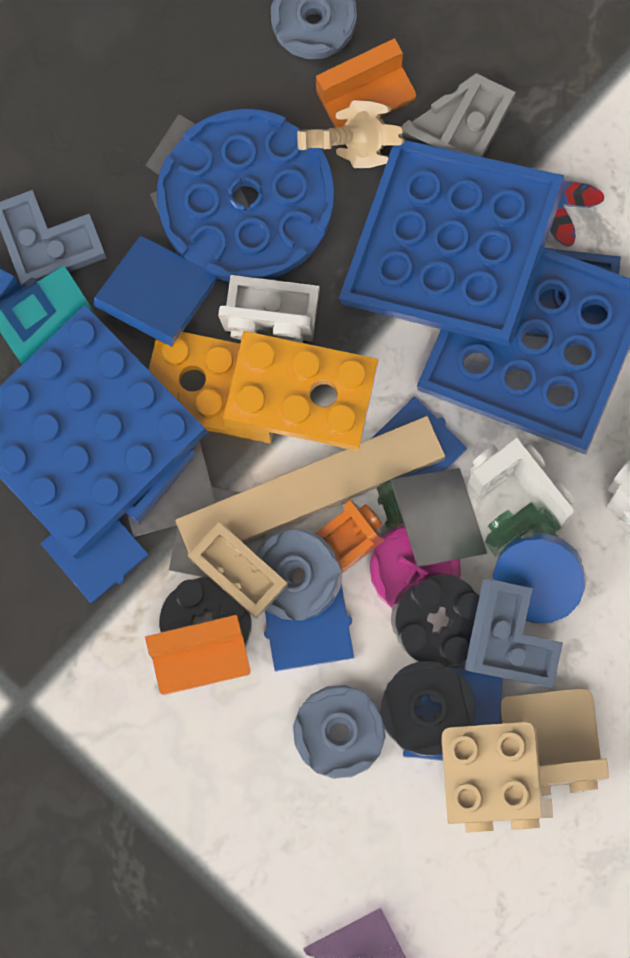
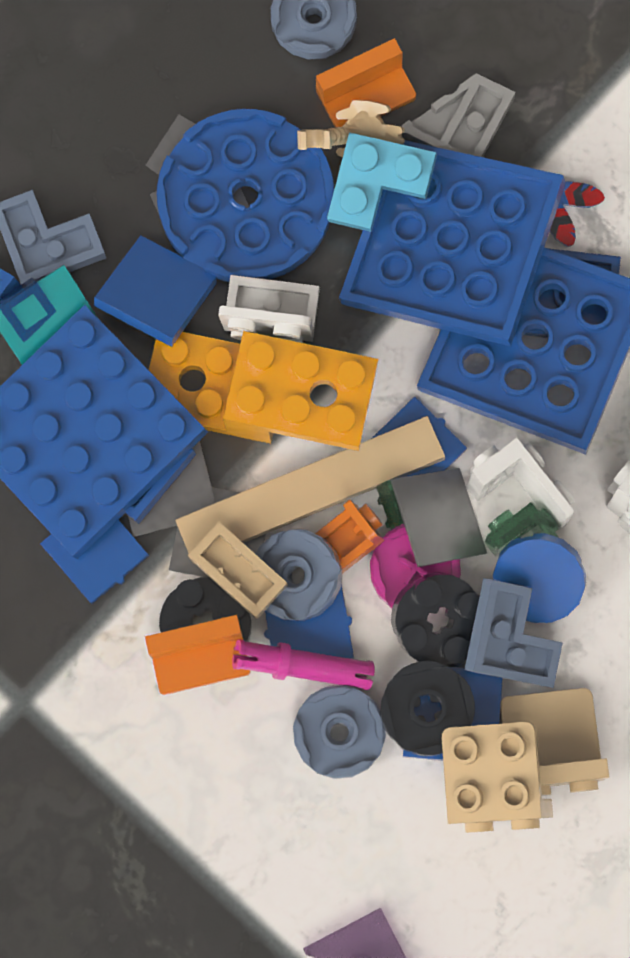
(284, 662): none -> dark pink pin
(368, 169): none -> medium azure plate

